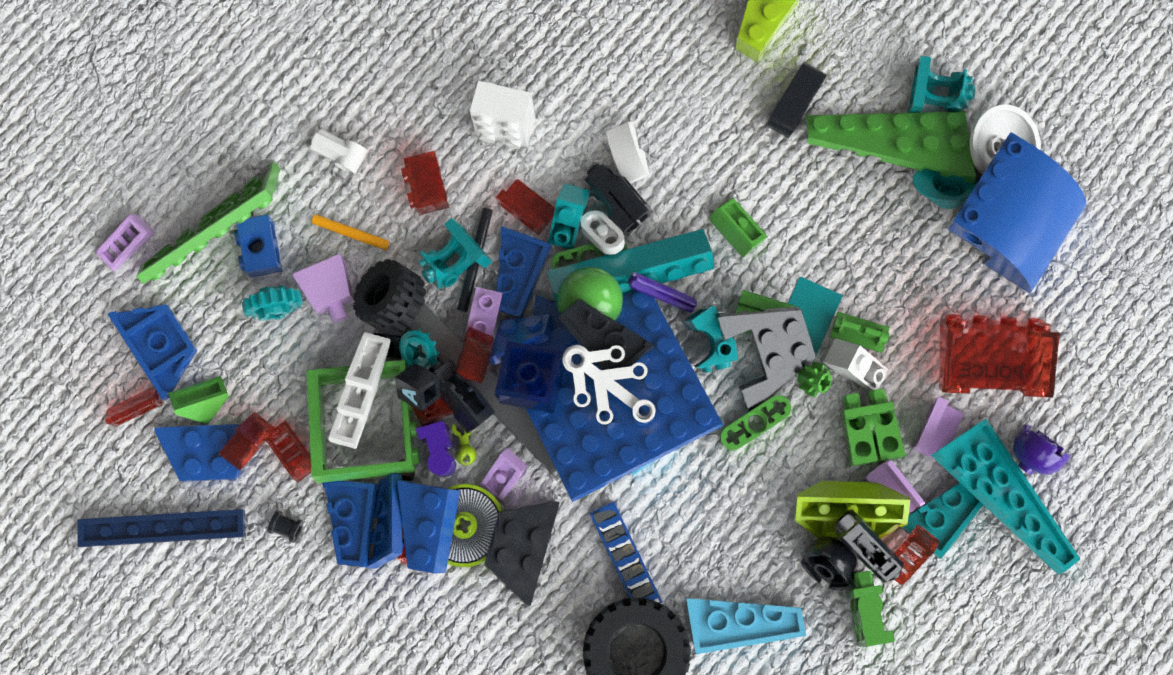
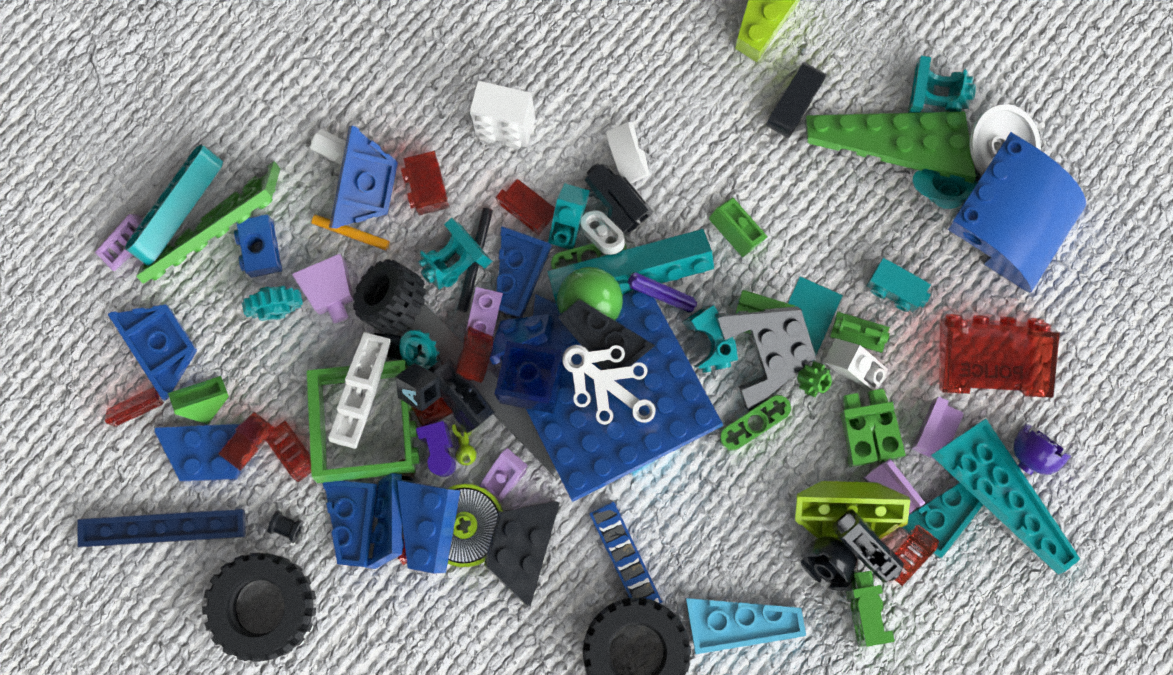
(174, 205): none -> teal beam
(223, 599): none -> black tyre
(363, 181): none -> wing
(899, 286): none -> teal brick

